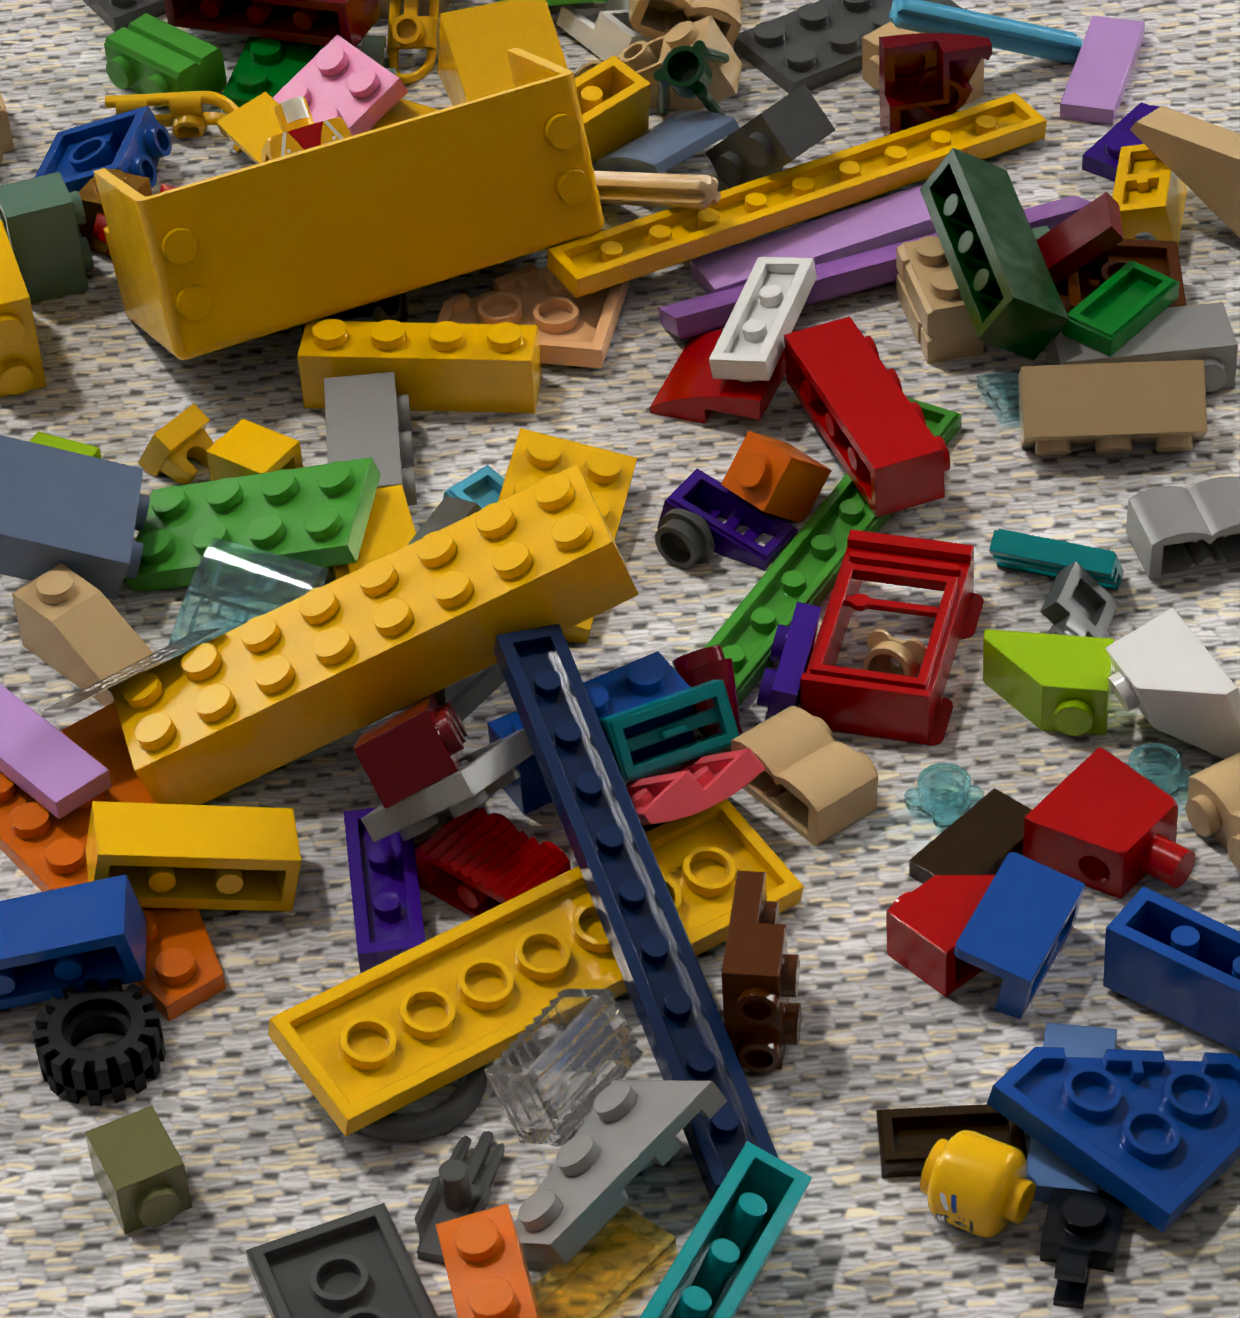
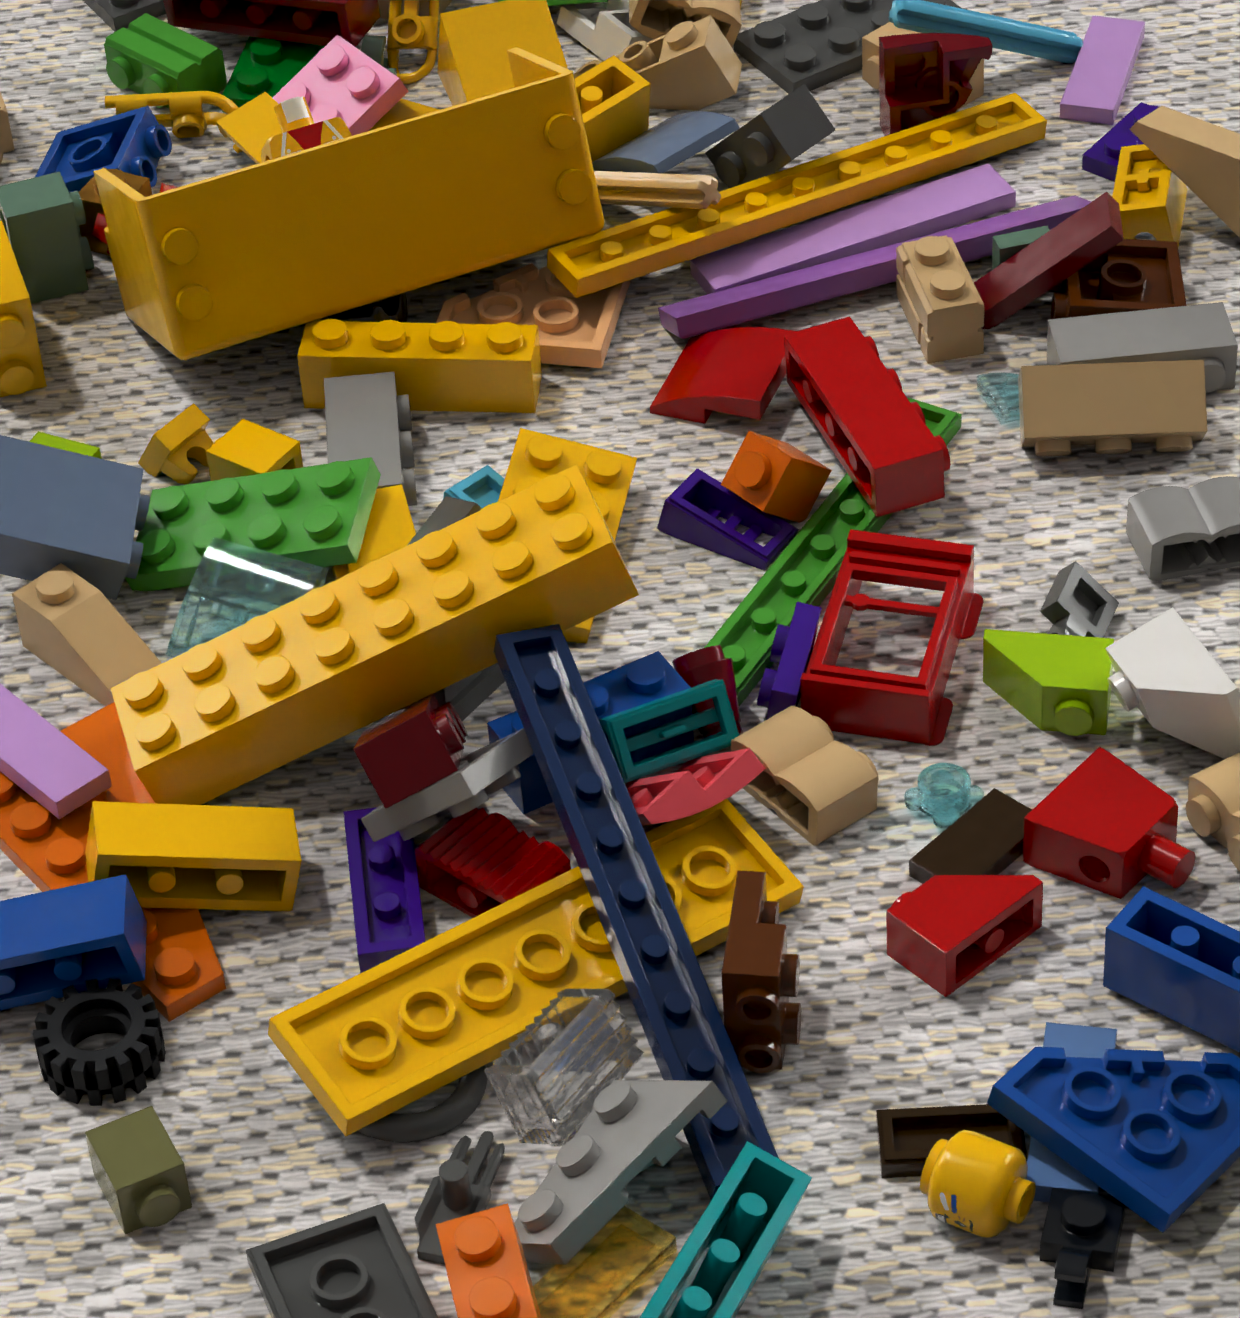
(132, 669): sticker -> none
(684, 538): dark grey plate -> none
(688, 75): dark green plant -> none
(762, 317): white plate -> none
(884, 647): tan plate -> none
(993, 255): dark green brick -> none
(1020, 928): blue panel -> none
(1049, 556): teal tile -> none
(1121, 307): green tile -> none
(1160, 766): clear light blue plate -> none

